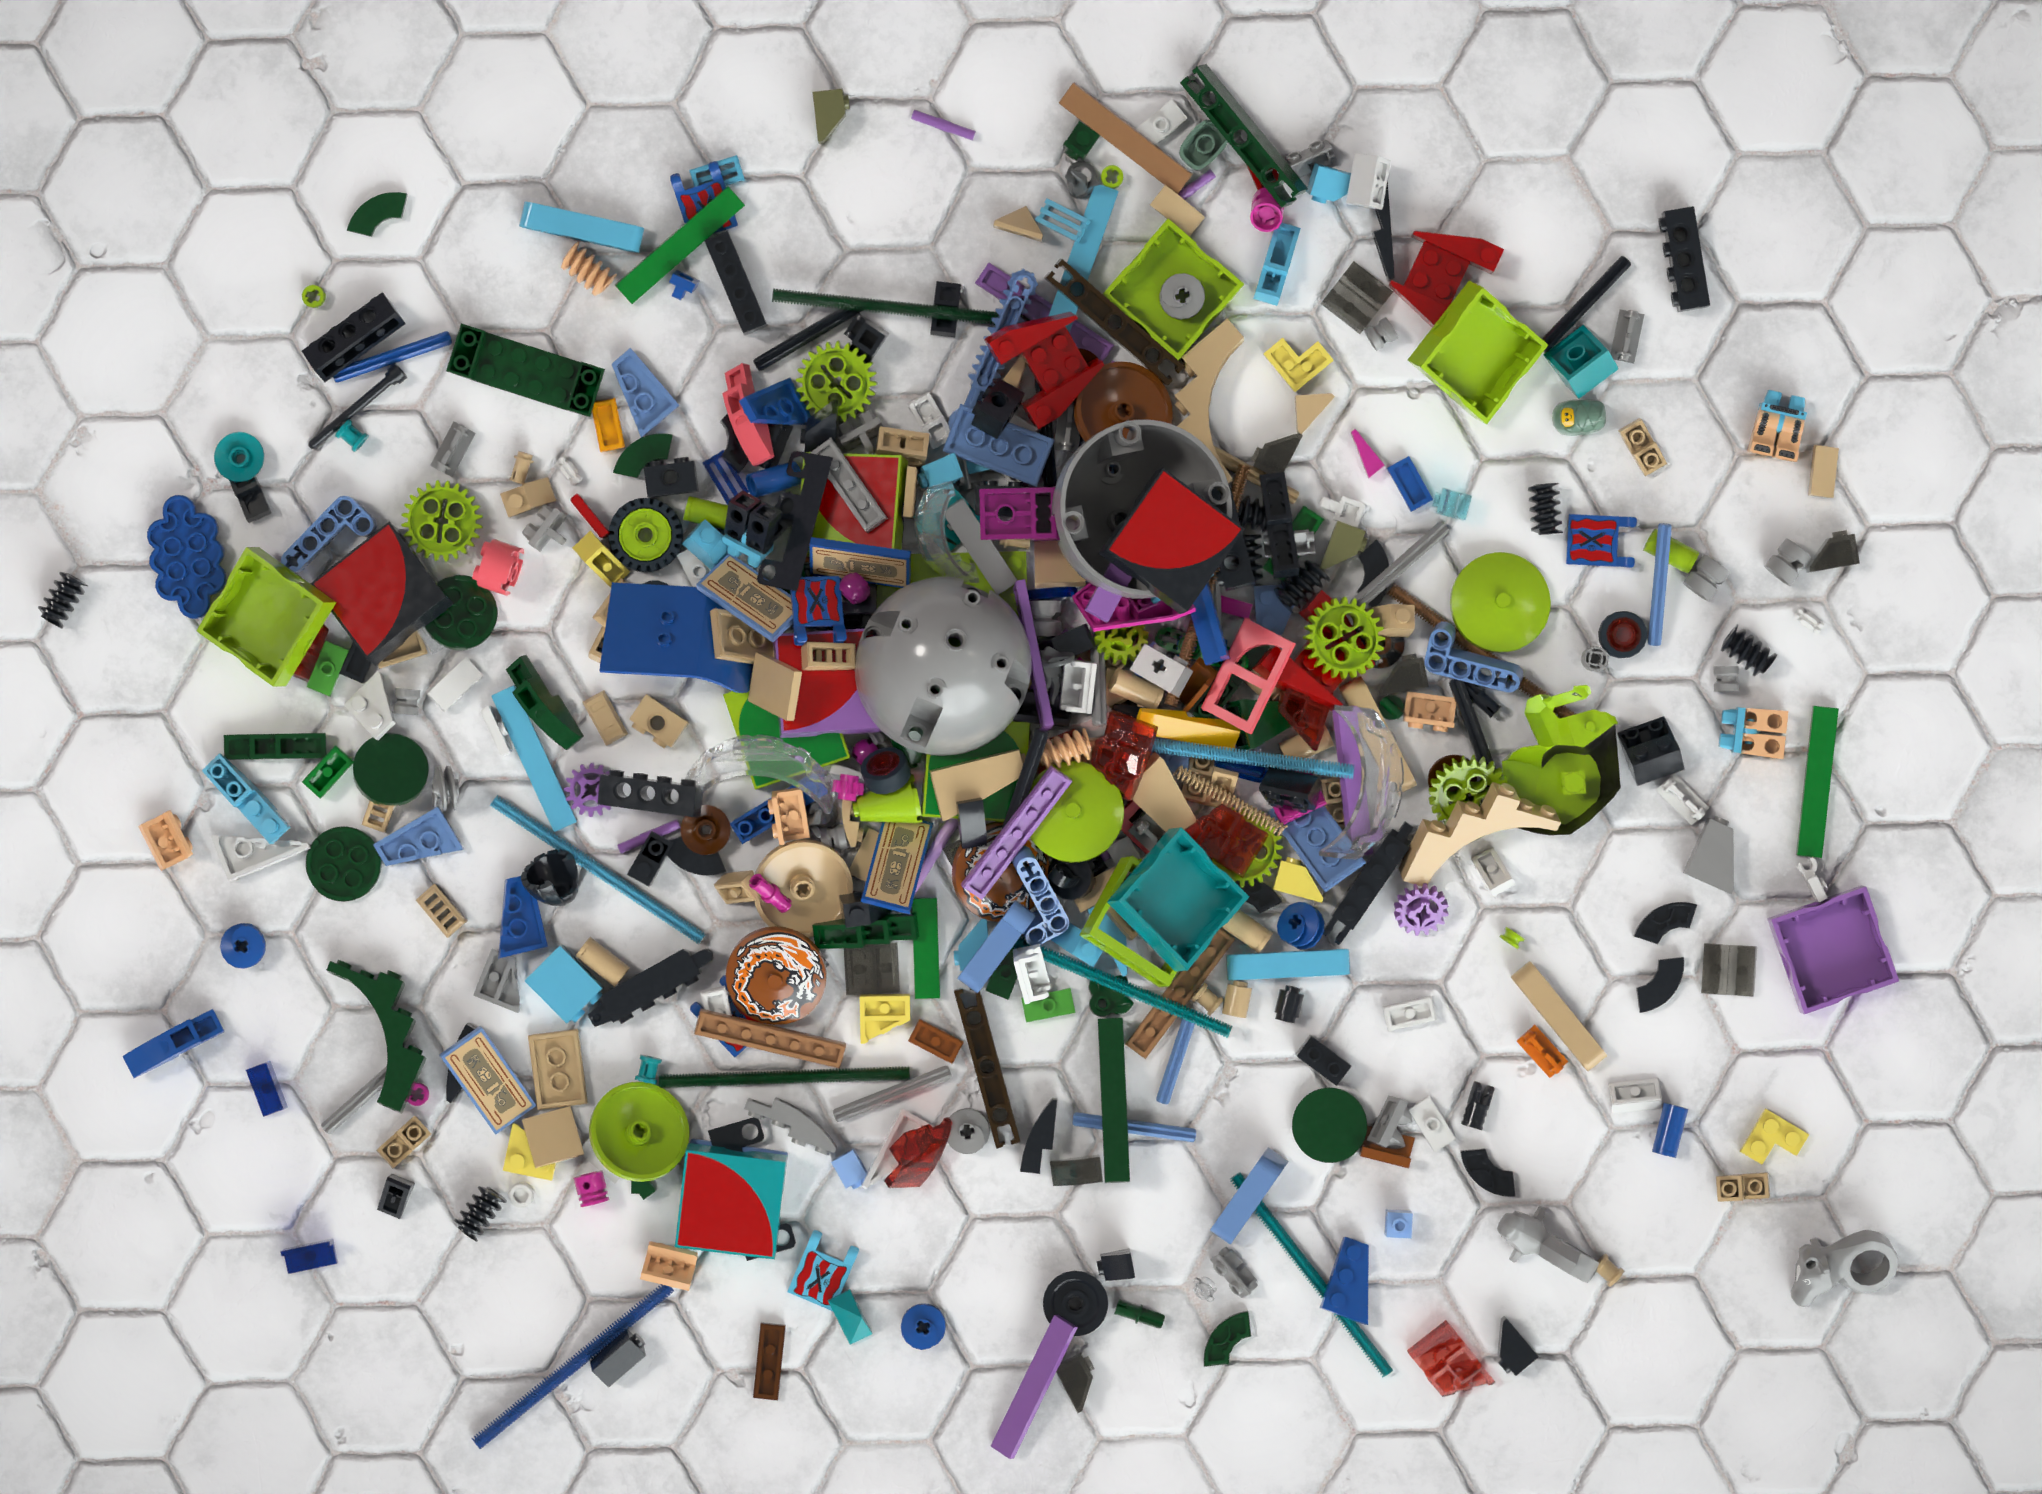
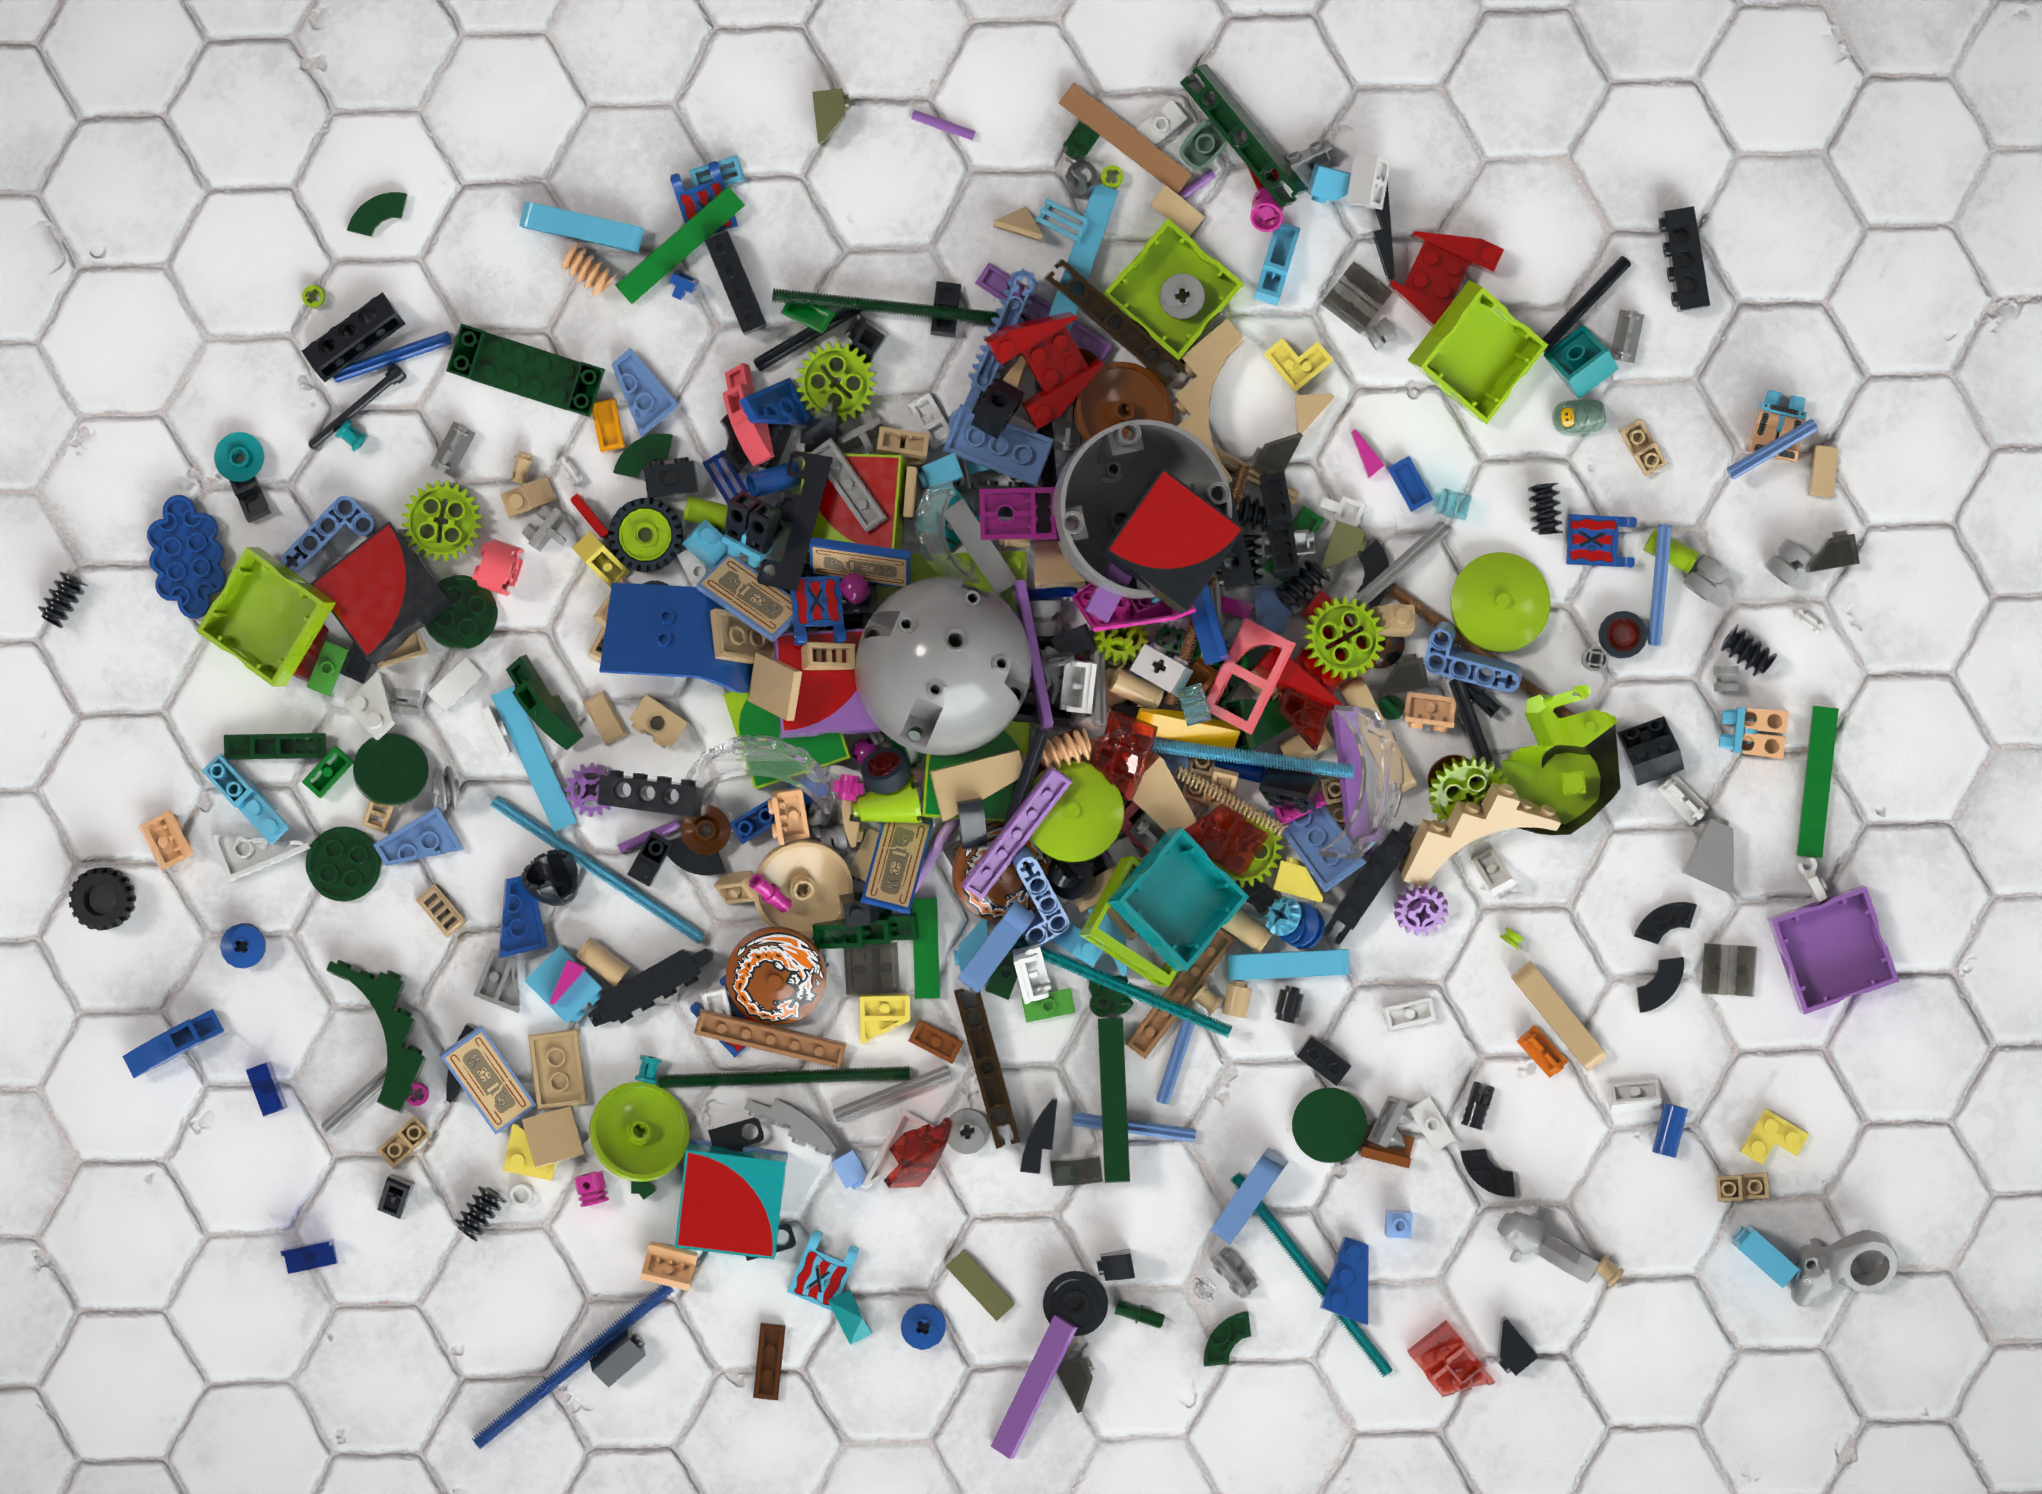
(81, 904): none -> black tyre
(568, 976): none -> dark pink piece
(810, 316): none -> green tile
(980, 1285): none -> olive tile
(1194, 704): none -> clear light blue brick
(1291, 909): none -> medium azure gear
(1764, 1255): none -> medium azure brick
(1772, 449): none -> medium blue axle

